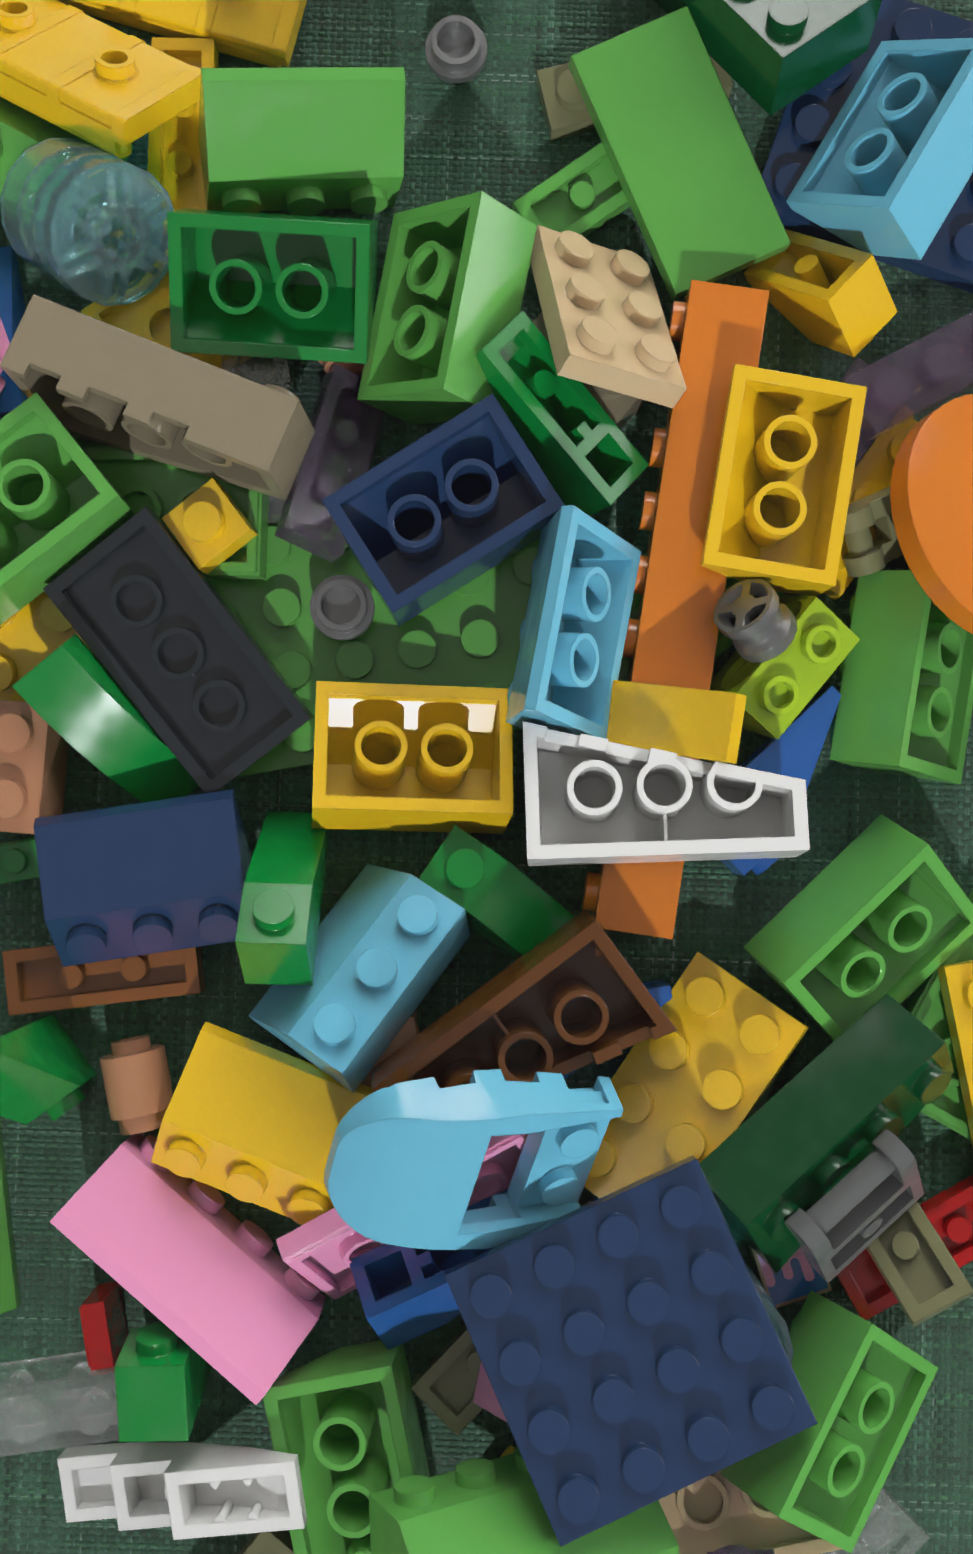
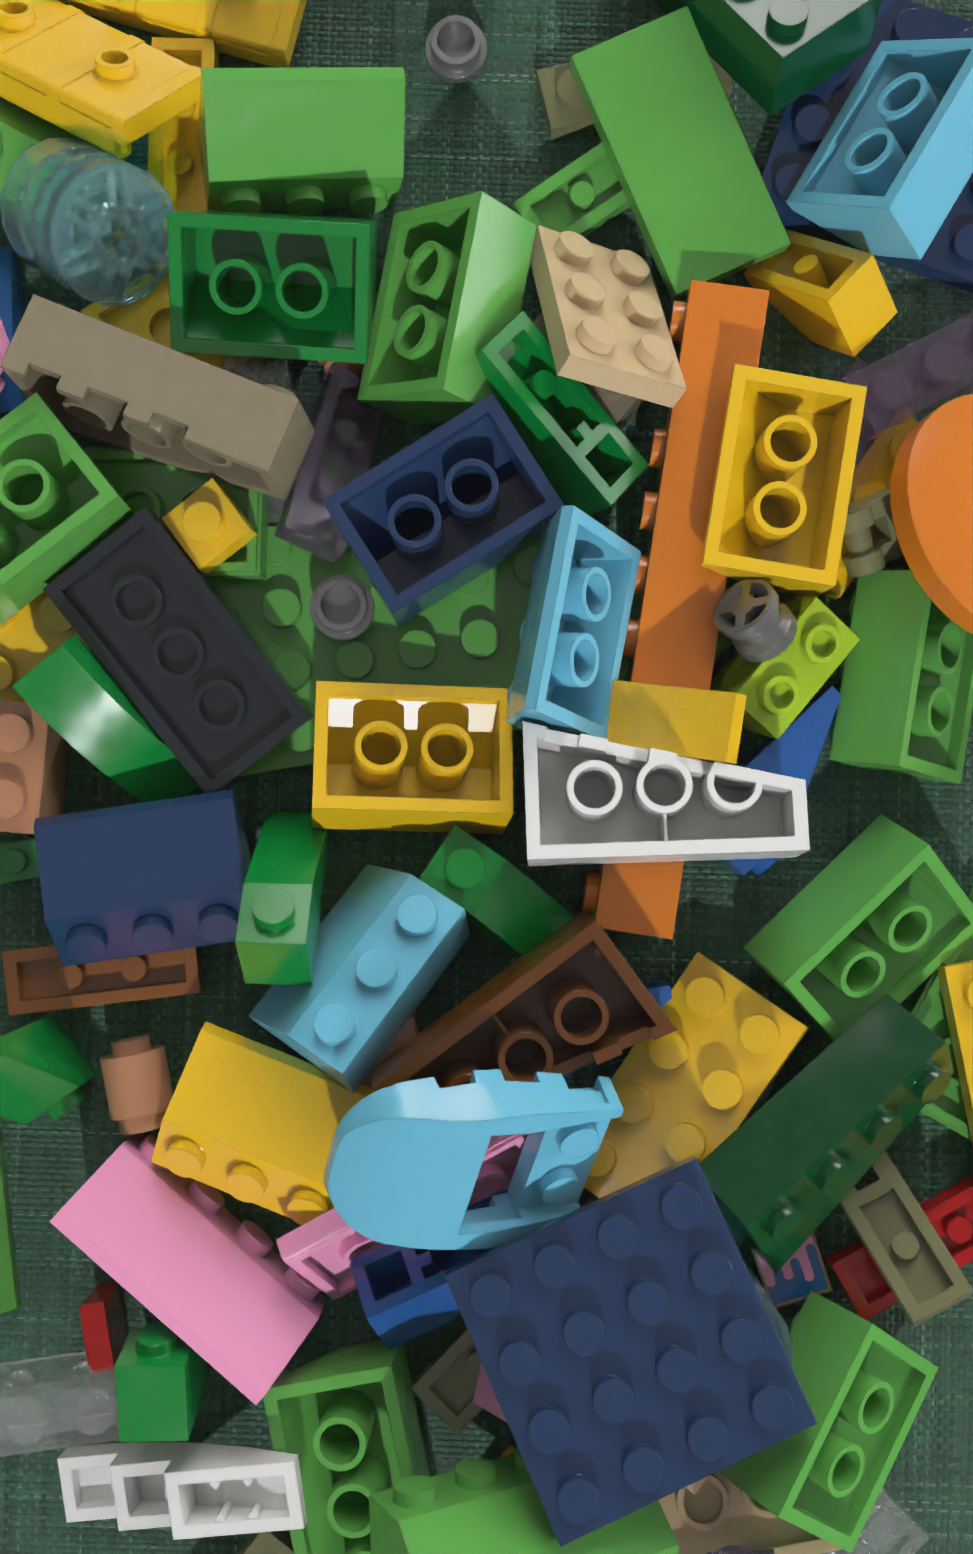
(858, 1207): dark grey plate -> none

